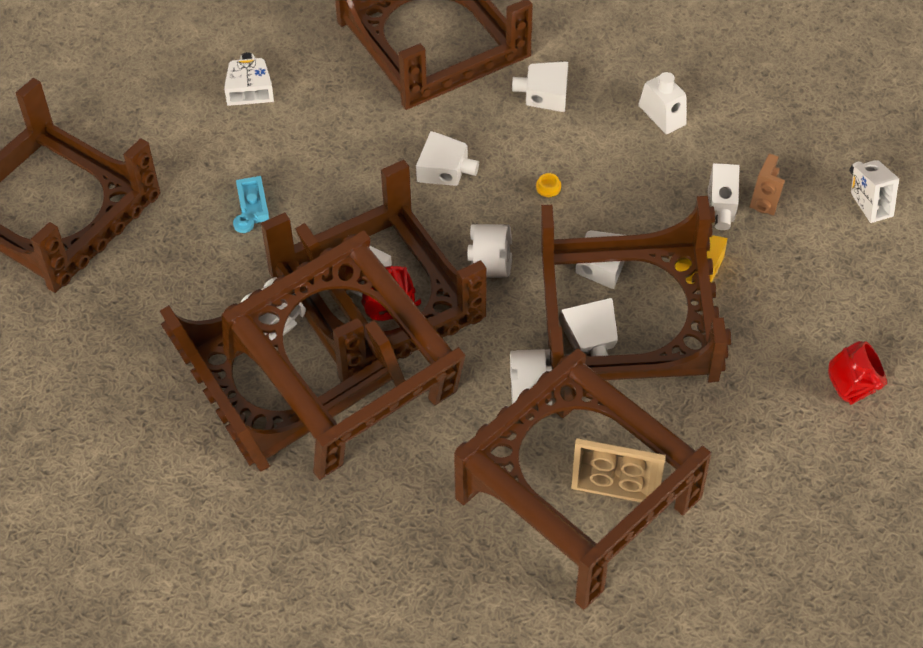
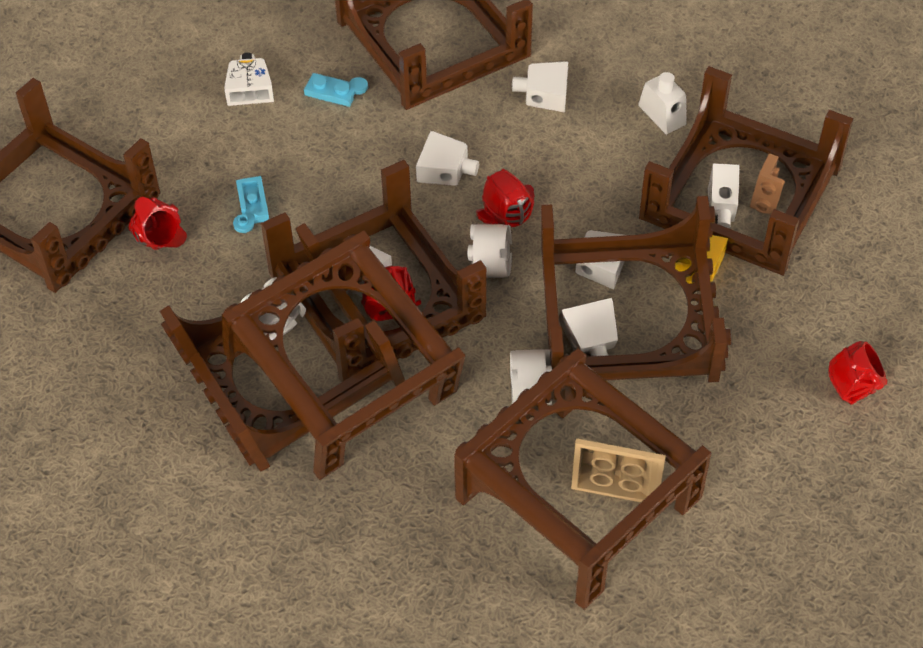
(156, 224): none -> red piece
(334, 89): none -> medium azure hinge
(502, 193): none -> red piece
(548, 185): yellow plate -> none
(664, 184): none -> reddish brown arch
(874, 189): white torso -> none

